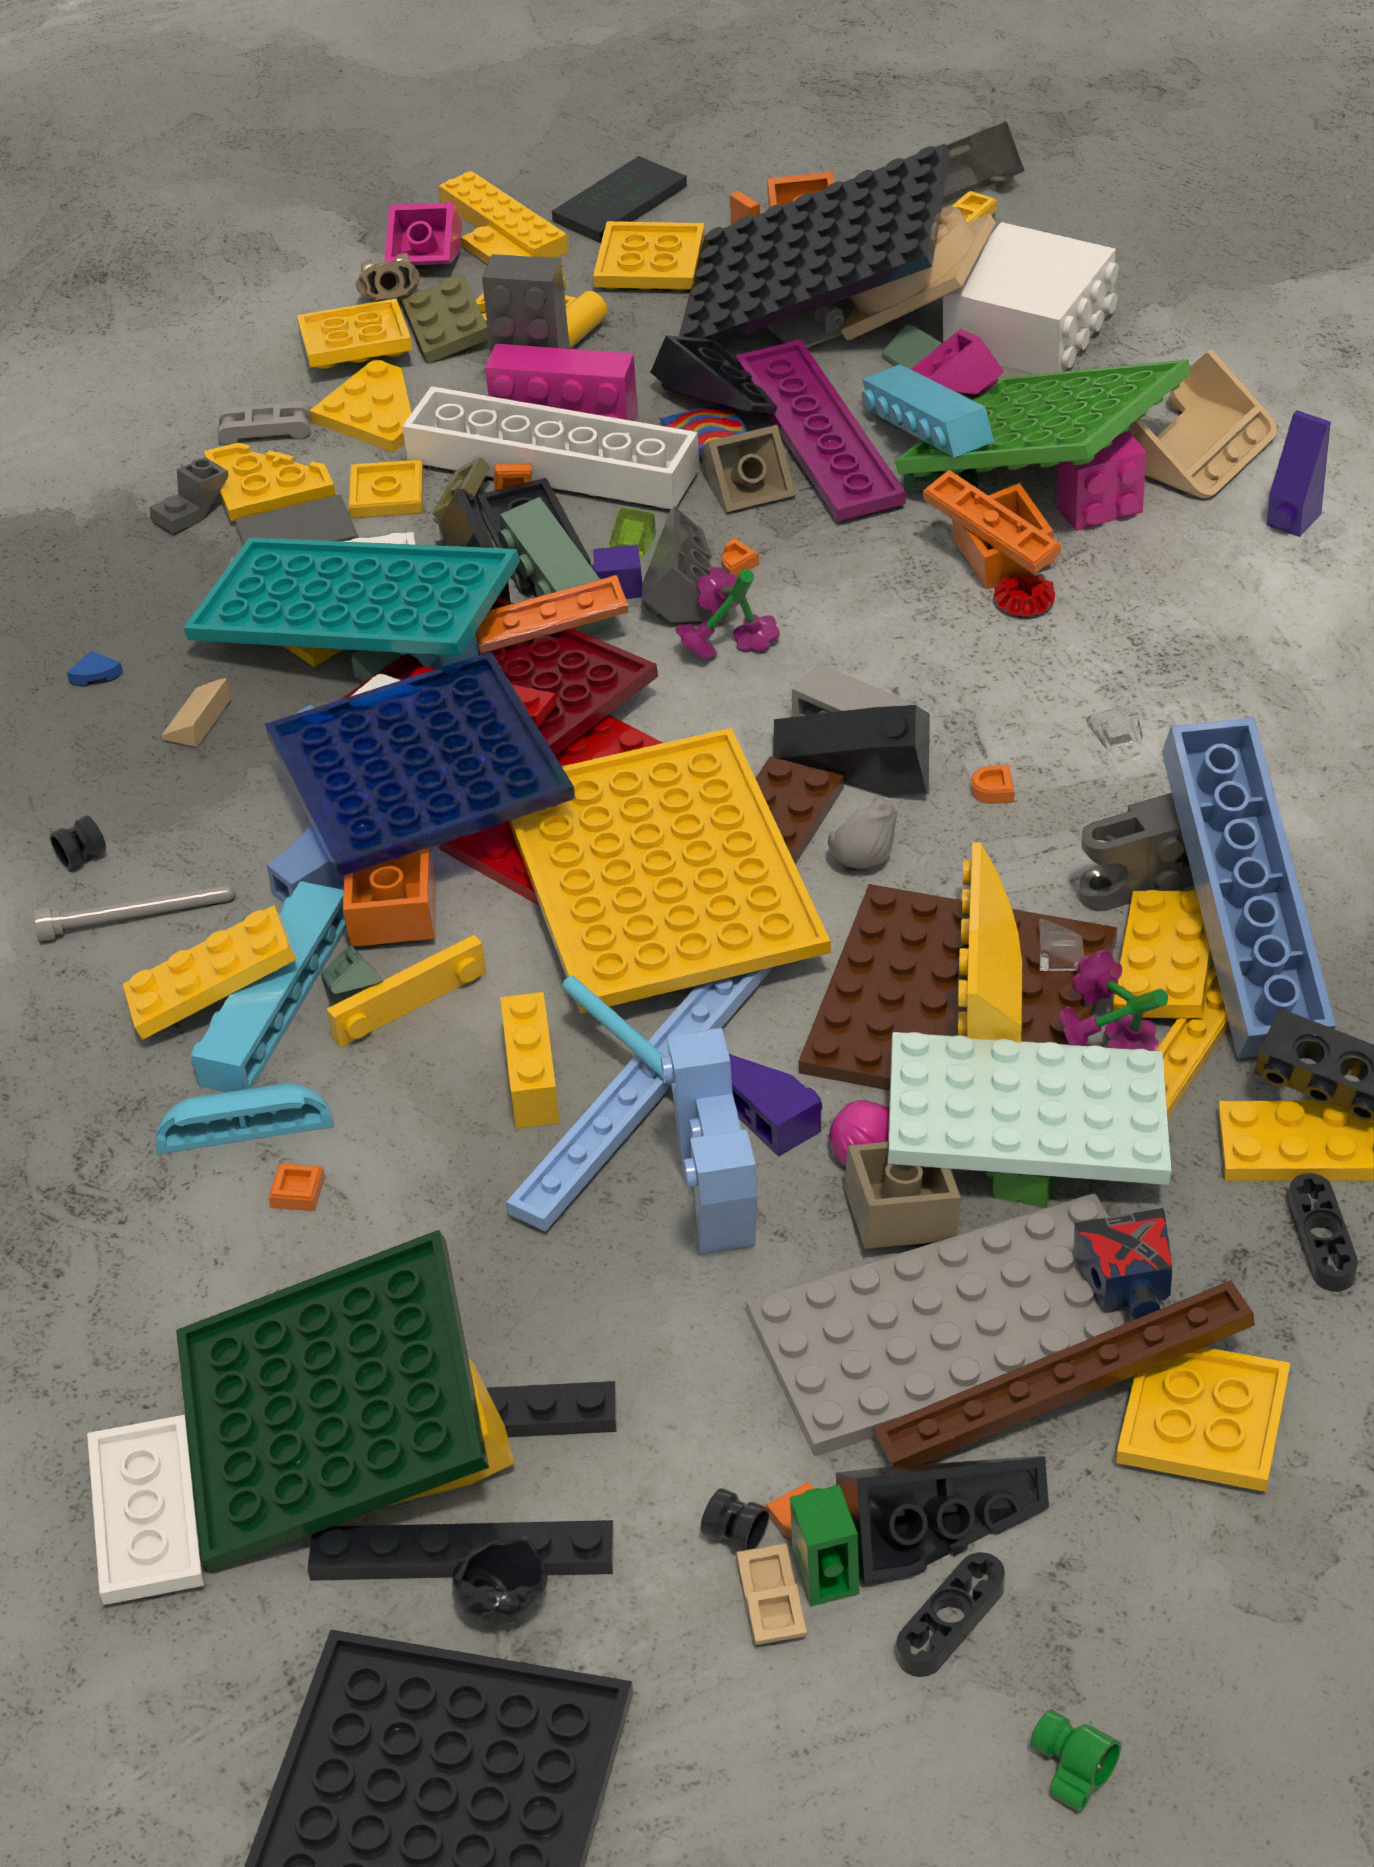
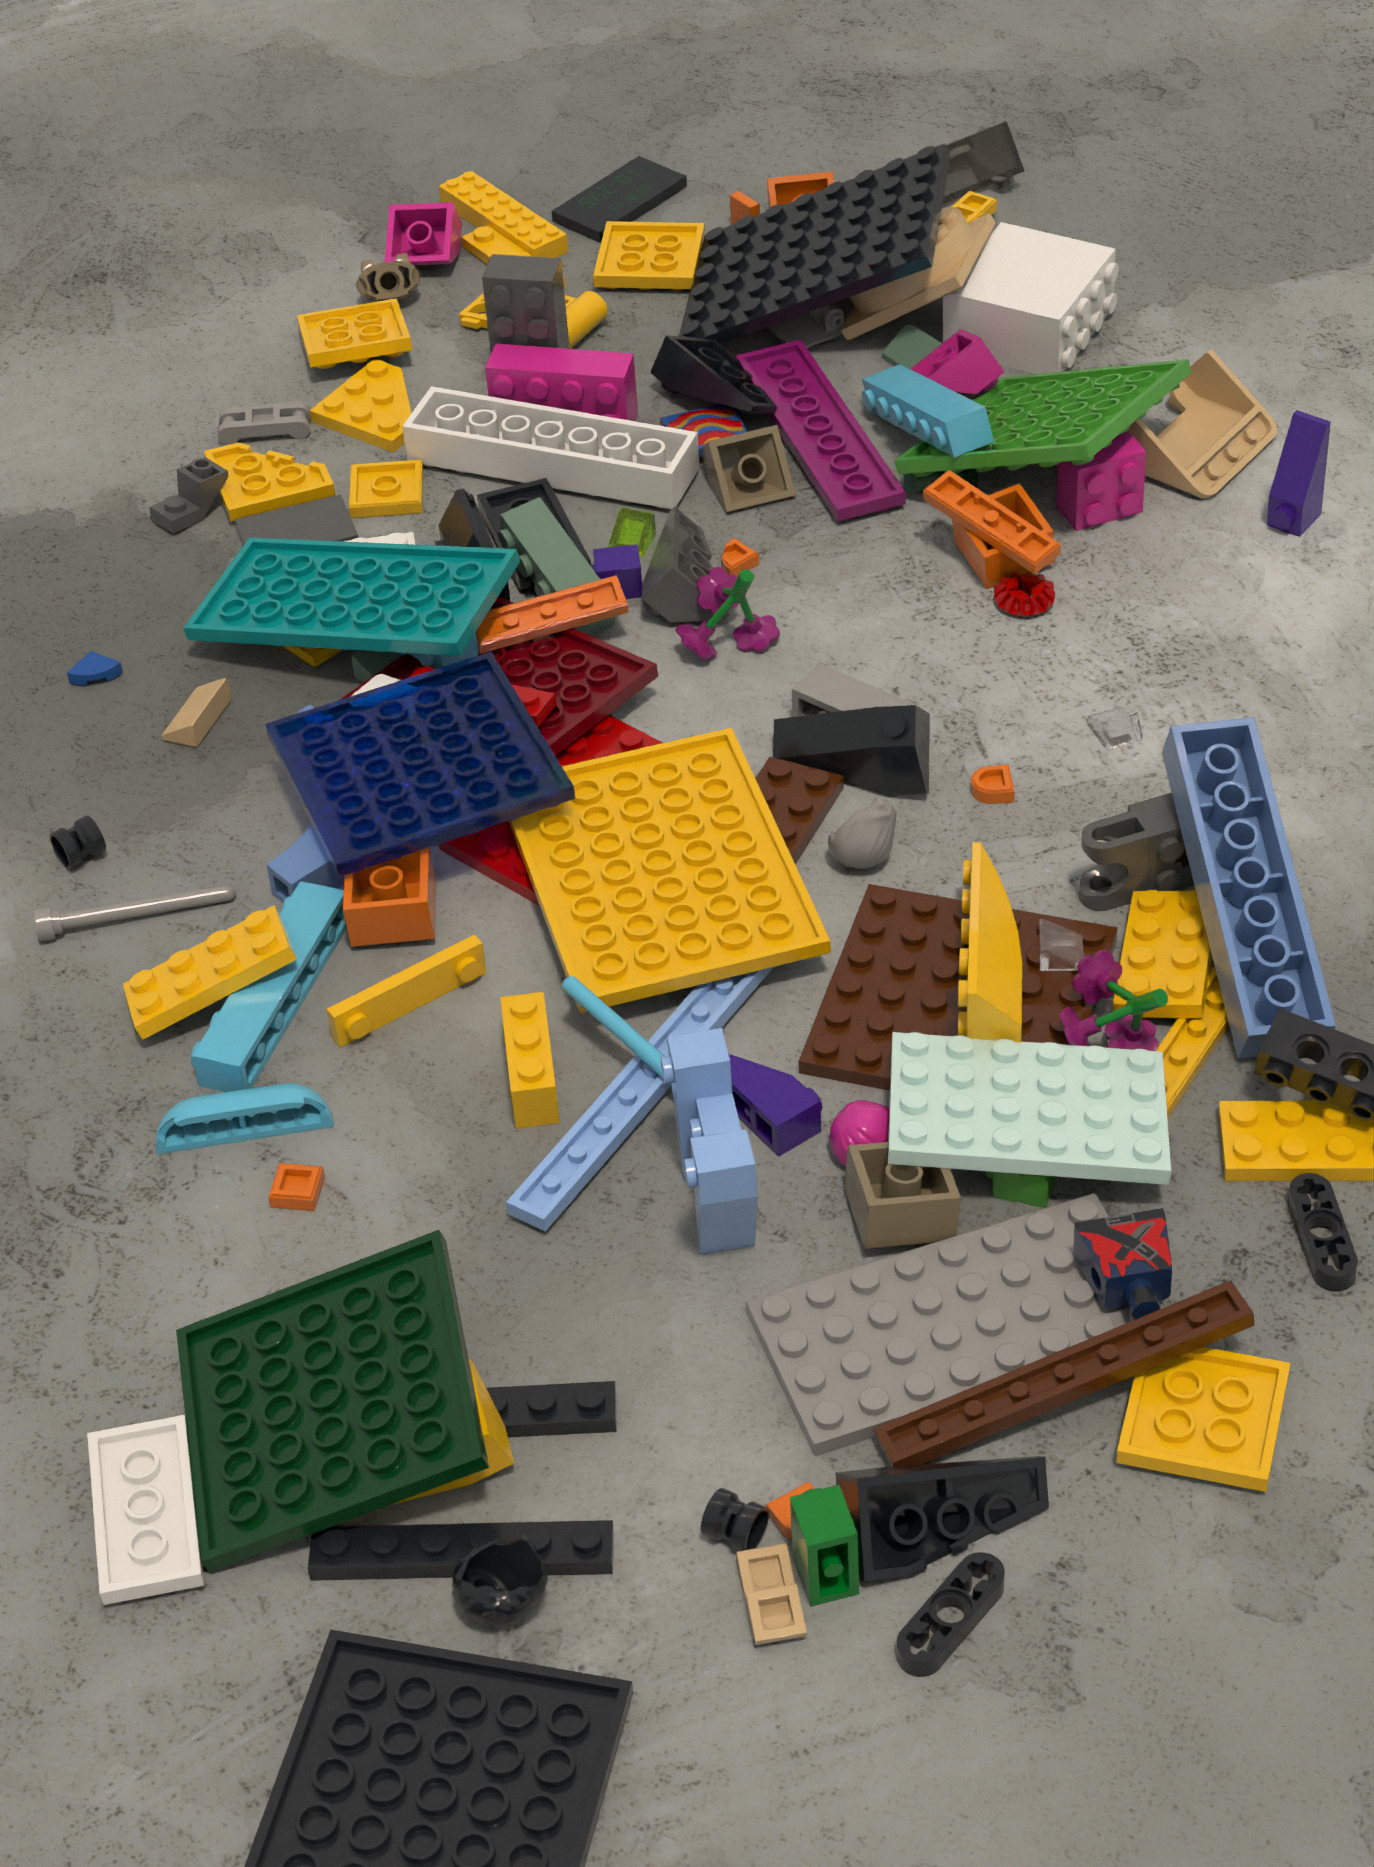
(349, 972): sand green slope -> none
(446, 318): olive plate -> none
(468, 478): olive plate -> none
(511, 474): orange tile -> none
(1084, 1755): green piece -> none

